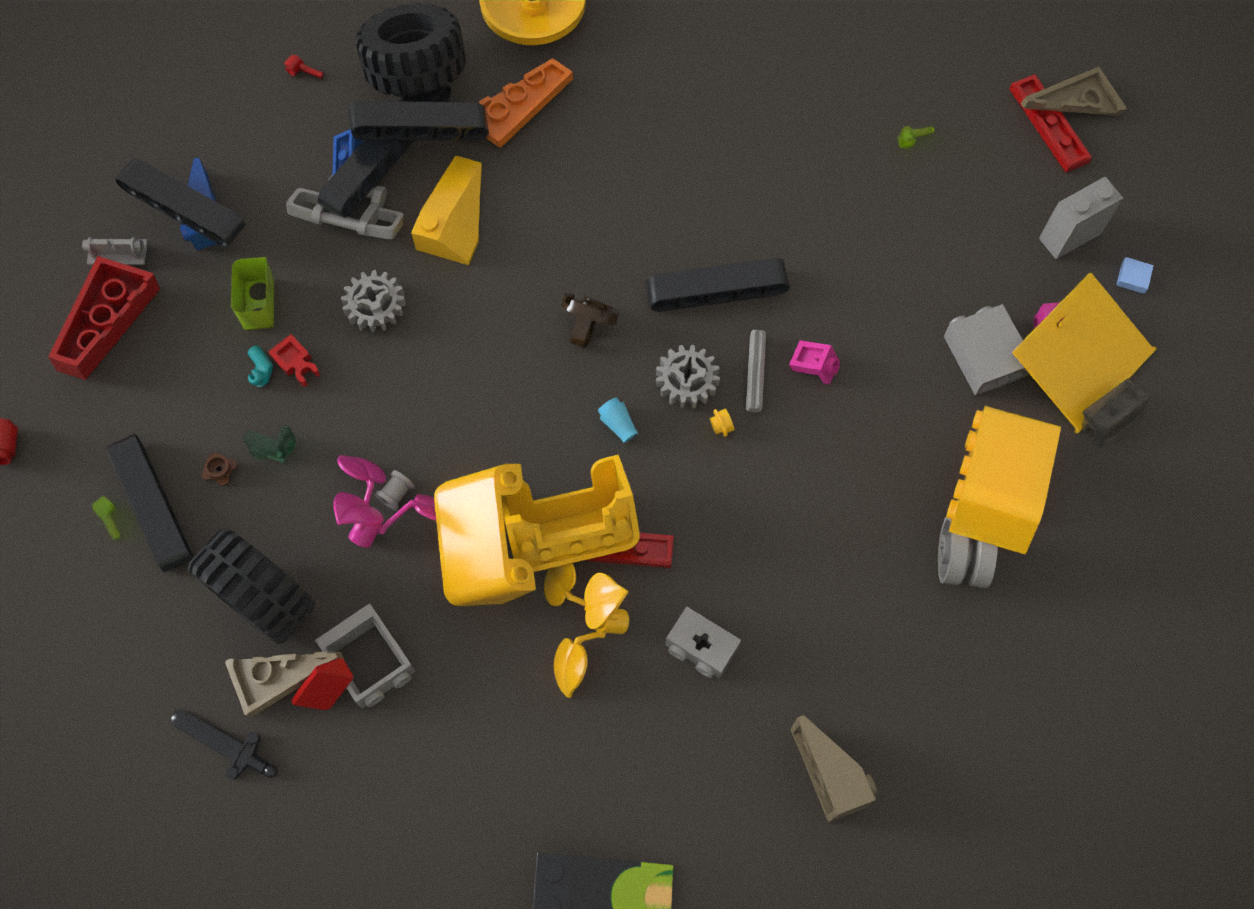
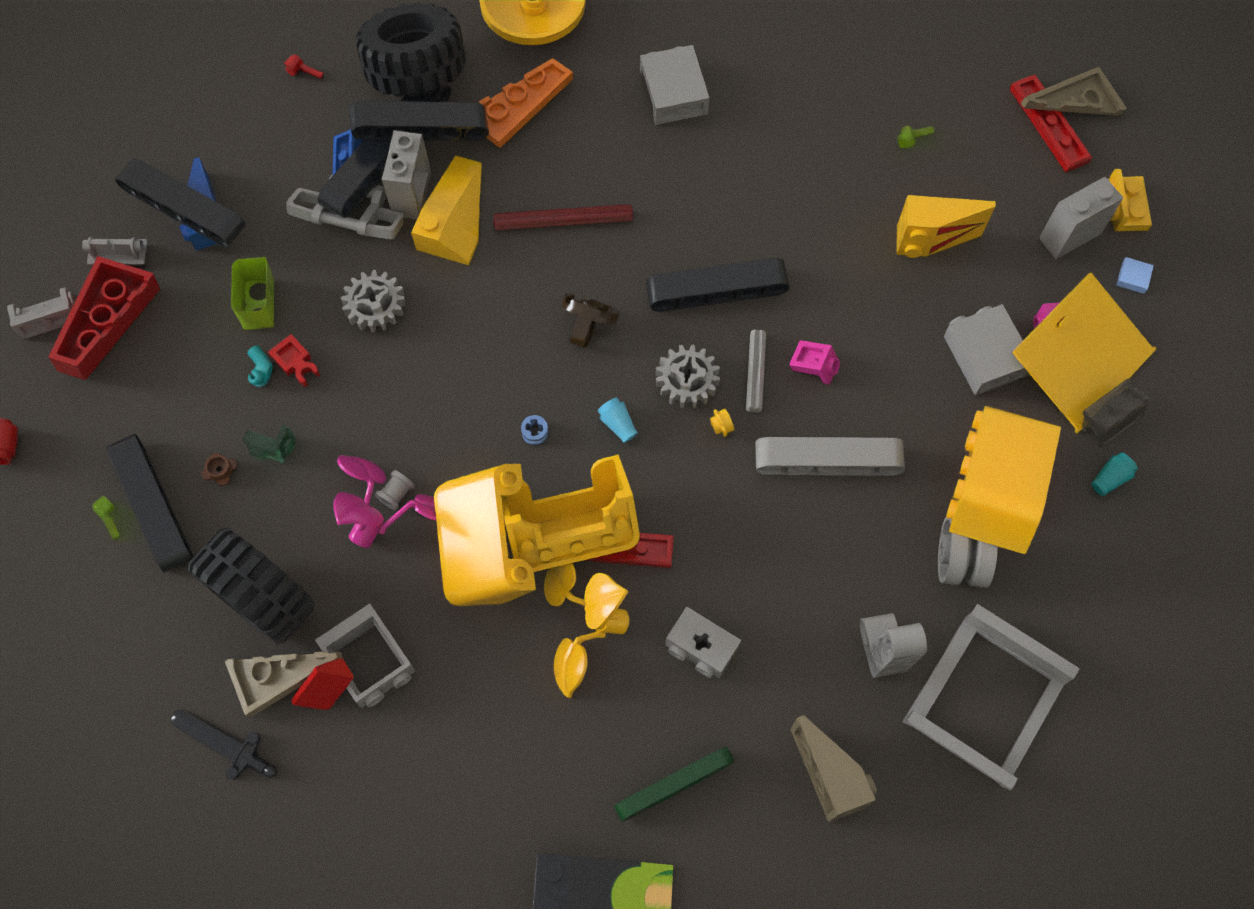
(41, 316): none -> light grey hinge
(408, 175): none -> light grey window
(542, 425): none -> medium blue bush
(563, 217): none -> dark red axle
(674, 784): none -> dark green beam
(675, 84): none -> light grey panel
(830, 456): none -> light grey beam
(891, 647): none -> light grey beam
(940, 223): none -> yellow slope
(1021, 647): none -> light grey piece
(1115, 473): none -> teal cone
(1133, 211): none -> yellow bracket

